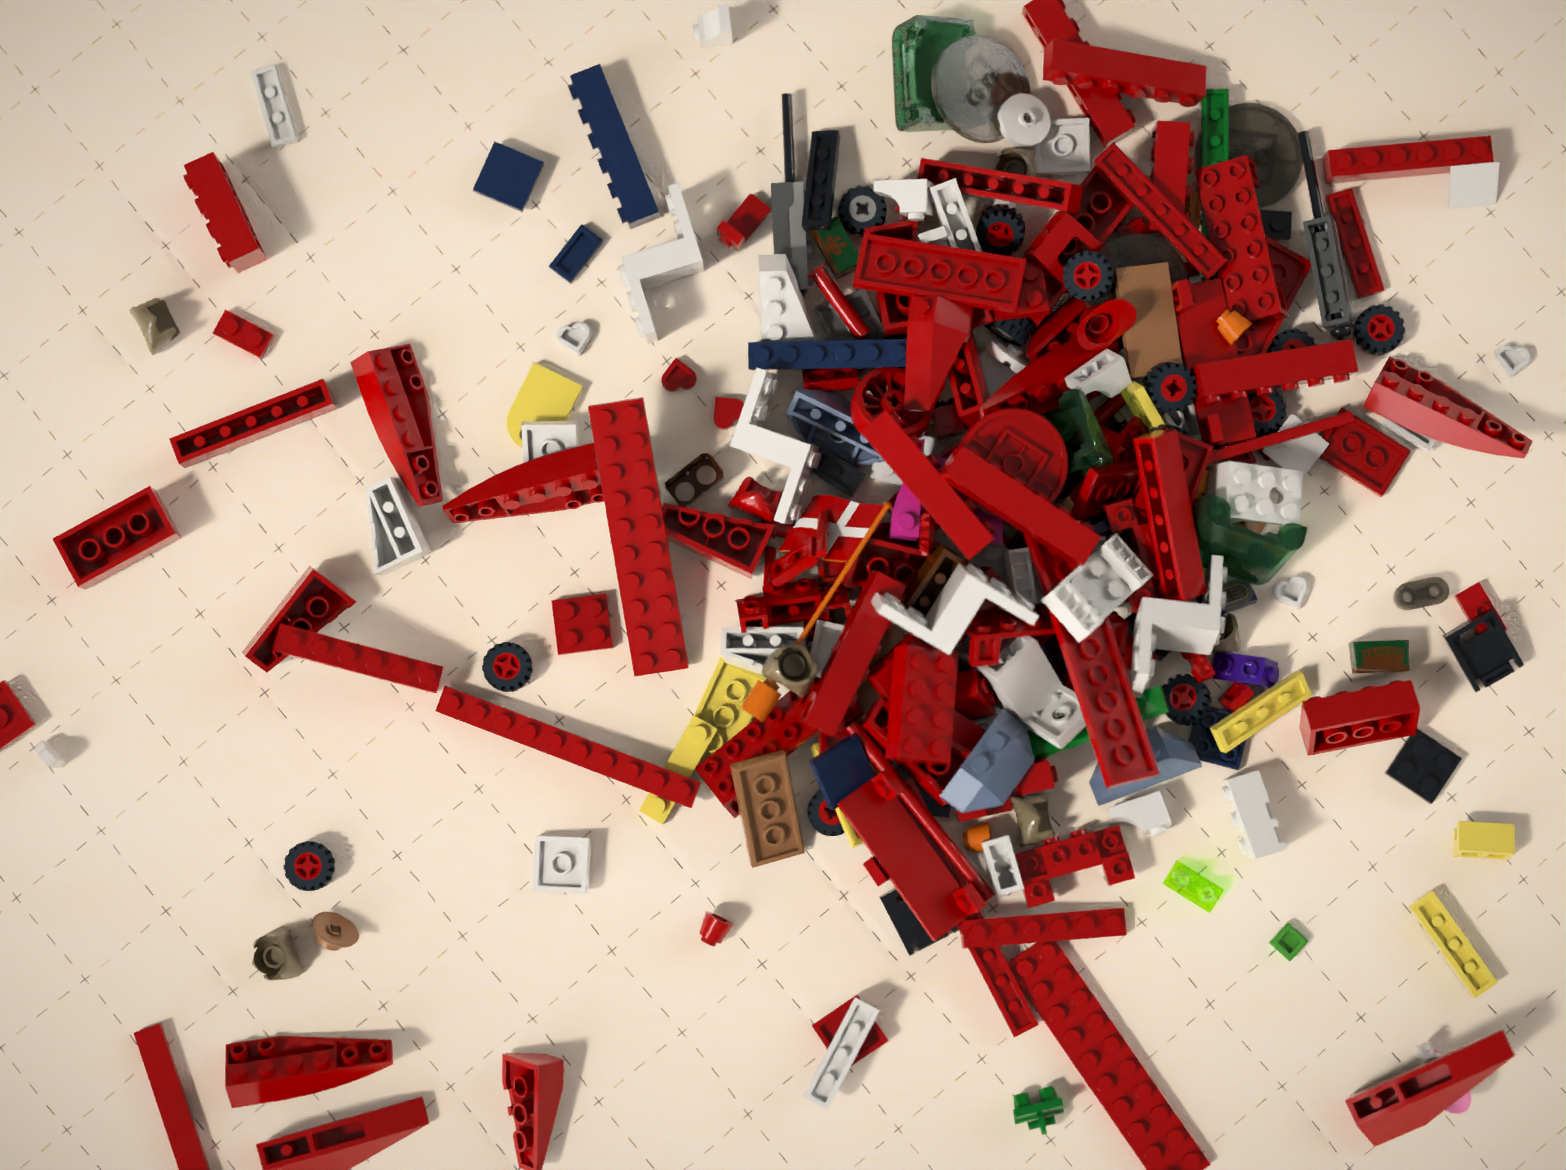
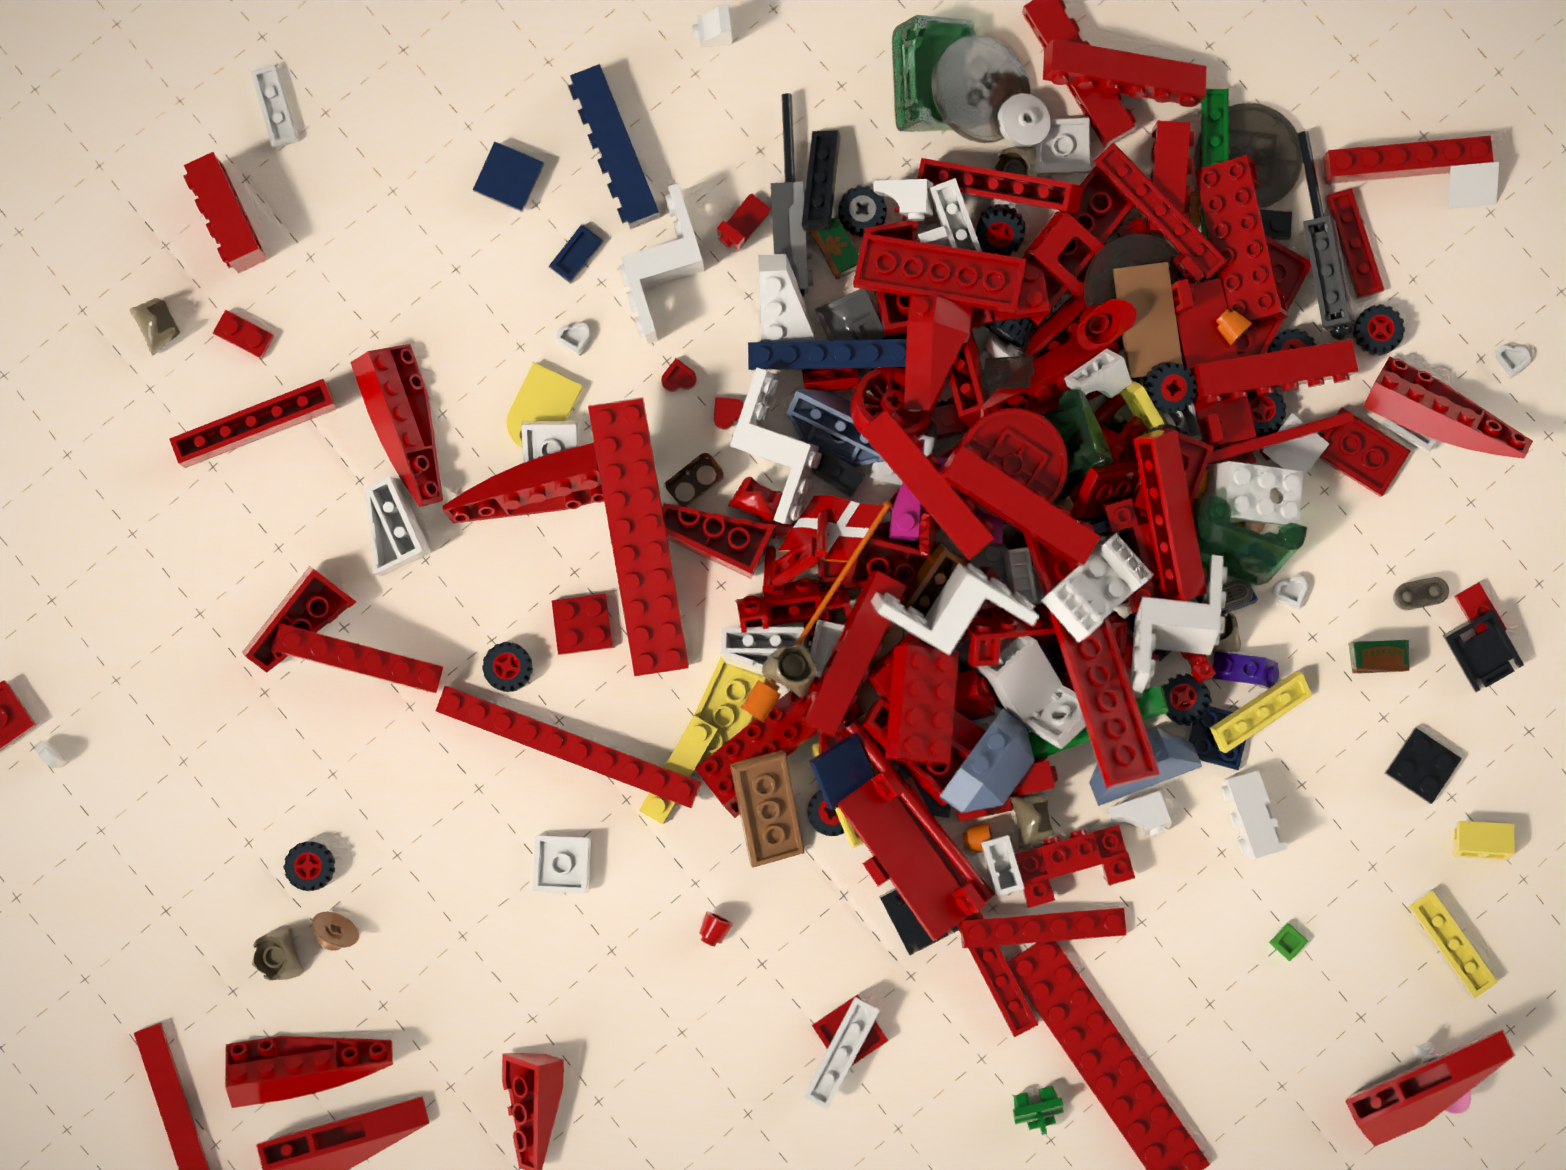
(116, 538): red brick -> none
(839, 302): red pin -> none
(1007, 372): none -> clear smoke piece
(1079, 267): black wheel -> none
(1187, 268): none -> red tile
(1192, 886): clear neon green tile -> none
(1236, 696): red plate -> none
(1359, 717): red brick -> none

